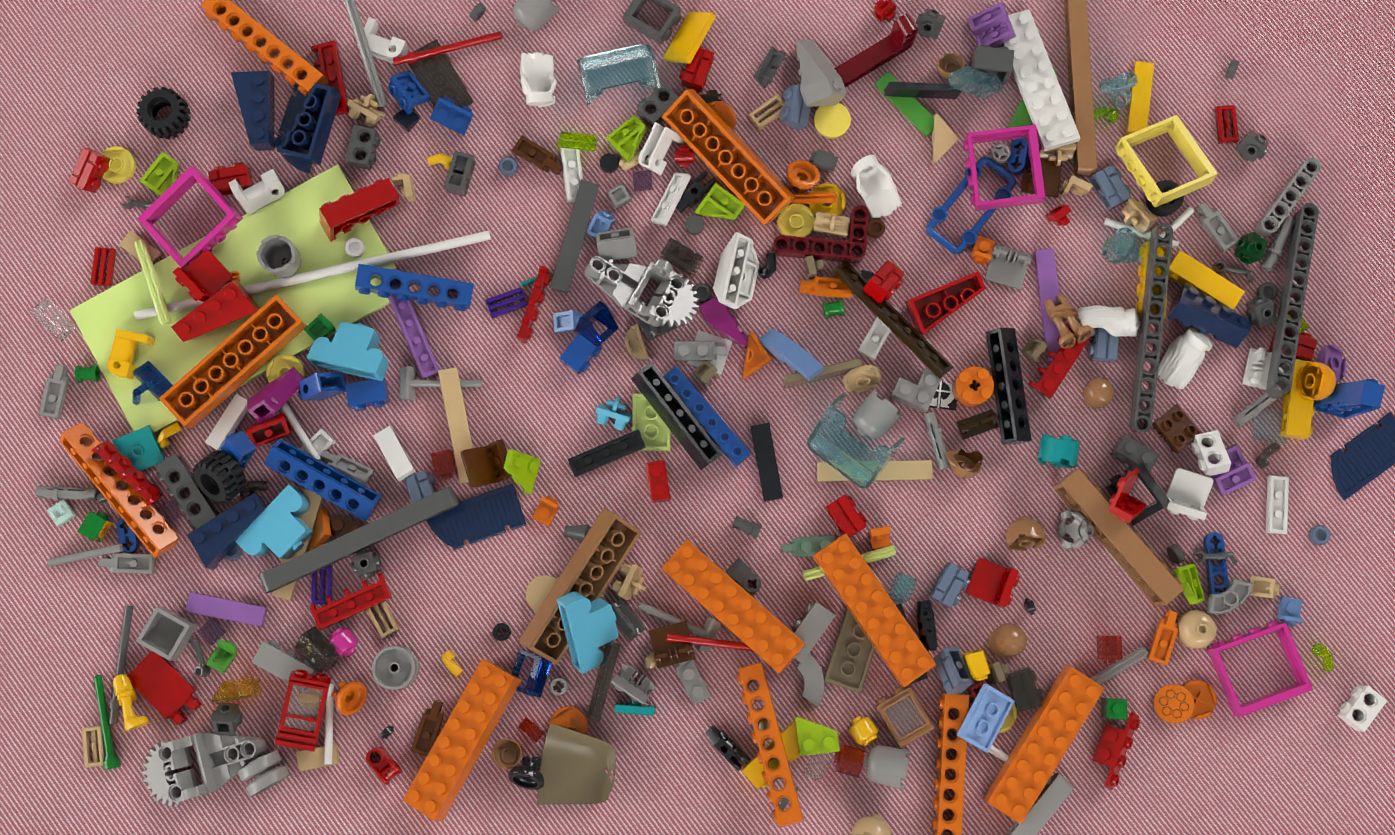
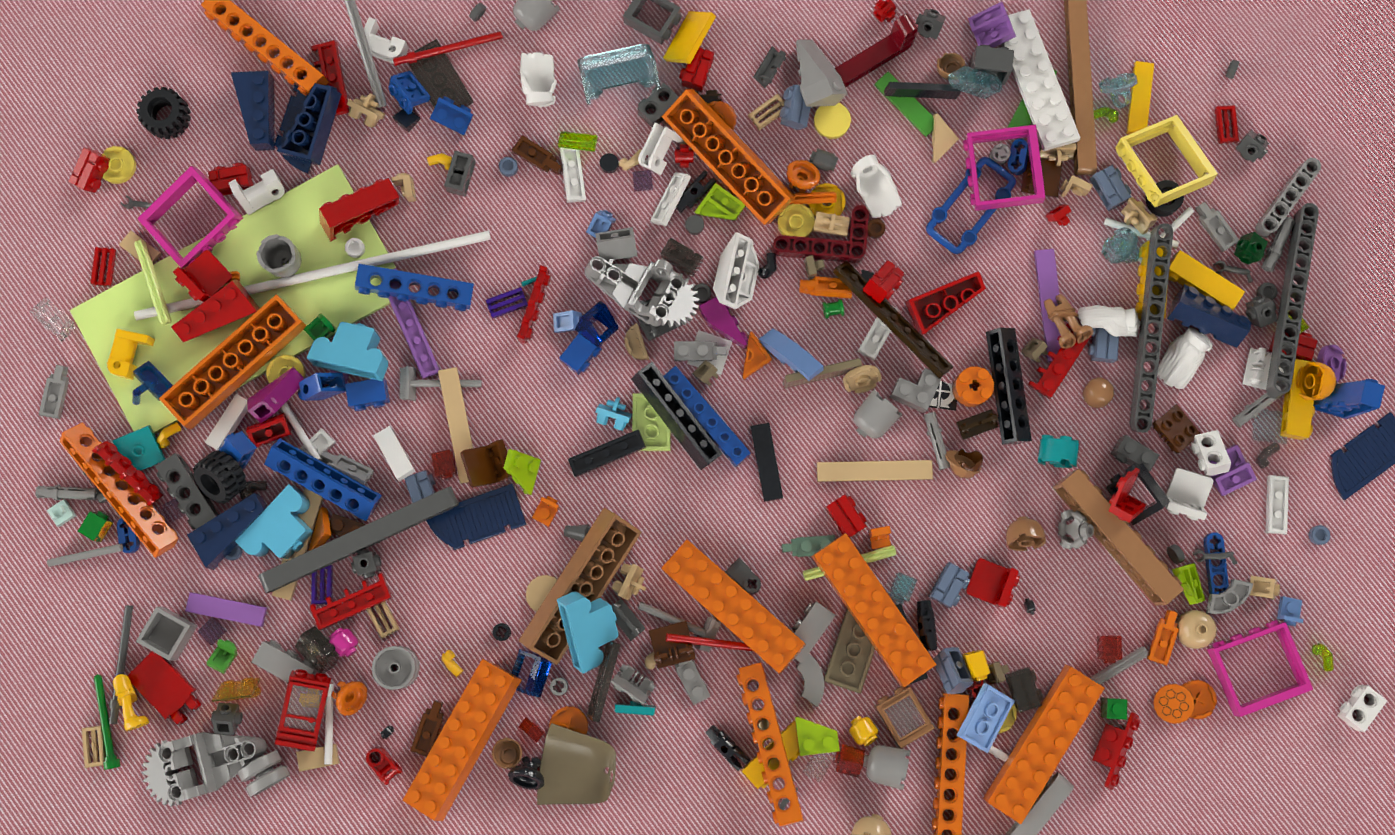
(87, 373): green bush -> none
(130, 563): light grey hinge -> none
(161, 174): lime wing -> none
(201, 670): dark grey piece -> none
(357, 147): dark grey brick -> none
(574, 236): dark grey tile -> none
(619, 196): light grey tile -> none
(627, 137): lime wing -> none
(658, 481): red brick -> none
(747, 527): dark grey pin -> none
(845, 452): clear light blue windscreen -> none
(982, 250): orange bracket -> none
(1007, 267): light grey hinge -> none
(1007, 640): medium nougat piece -> none

